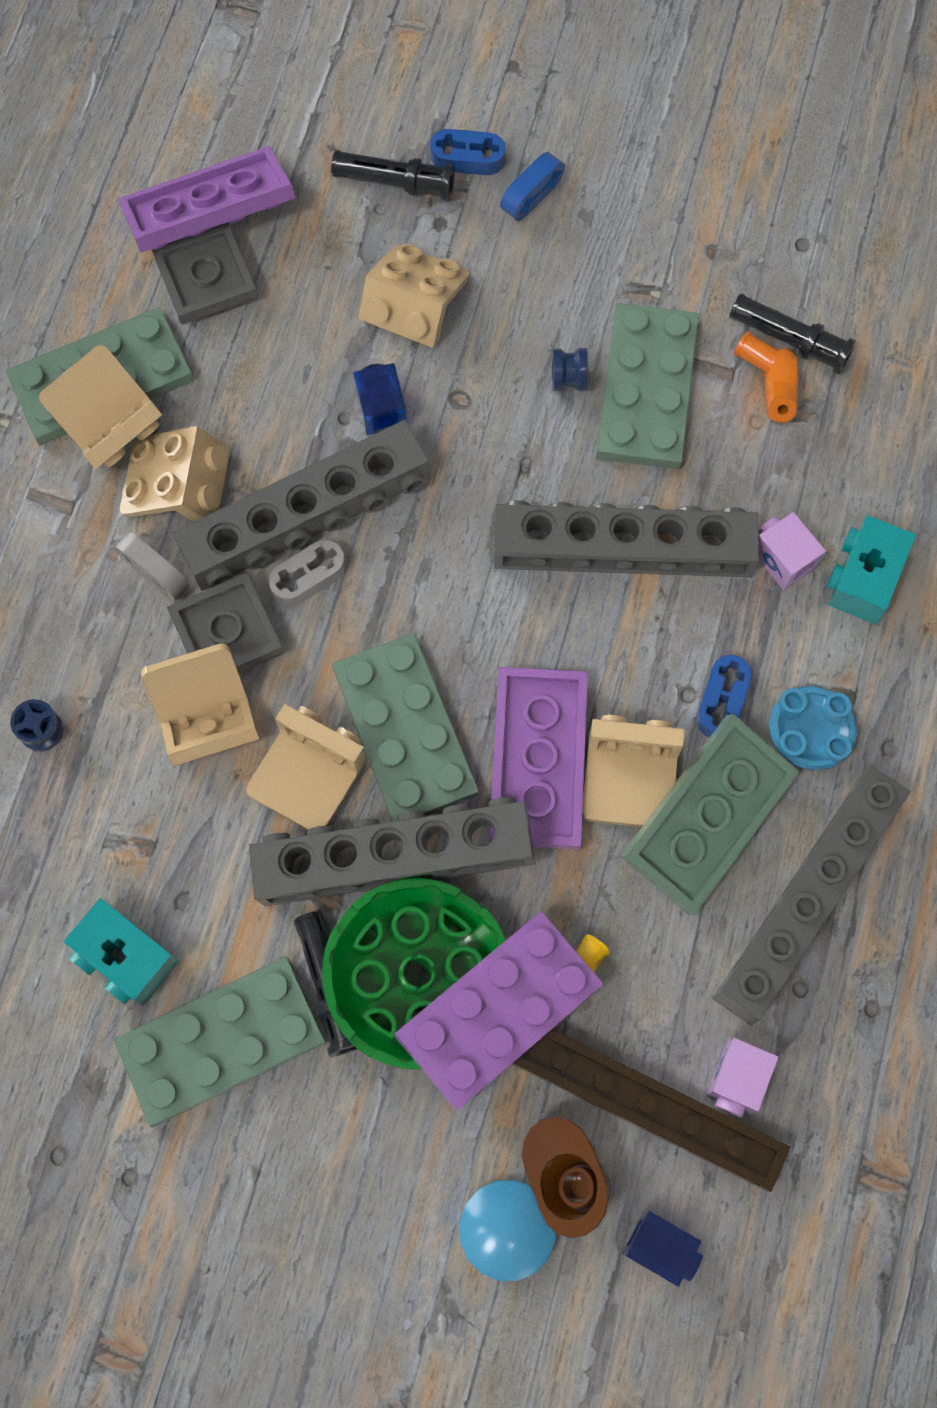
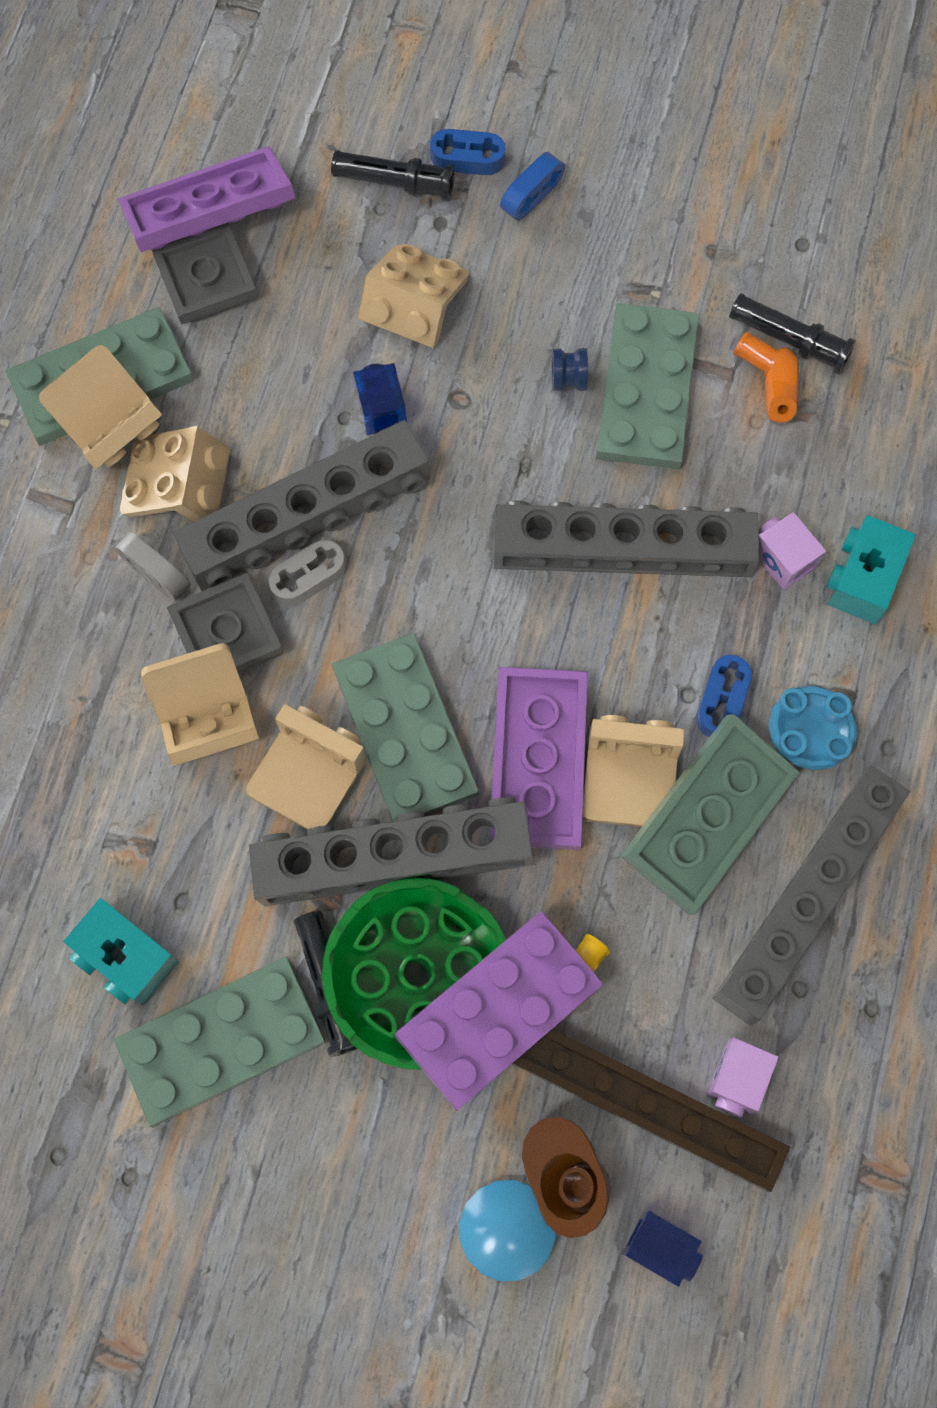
(30, 717): dark blue wheel -> none

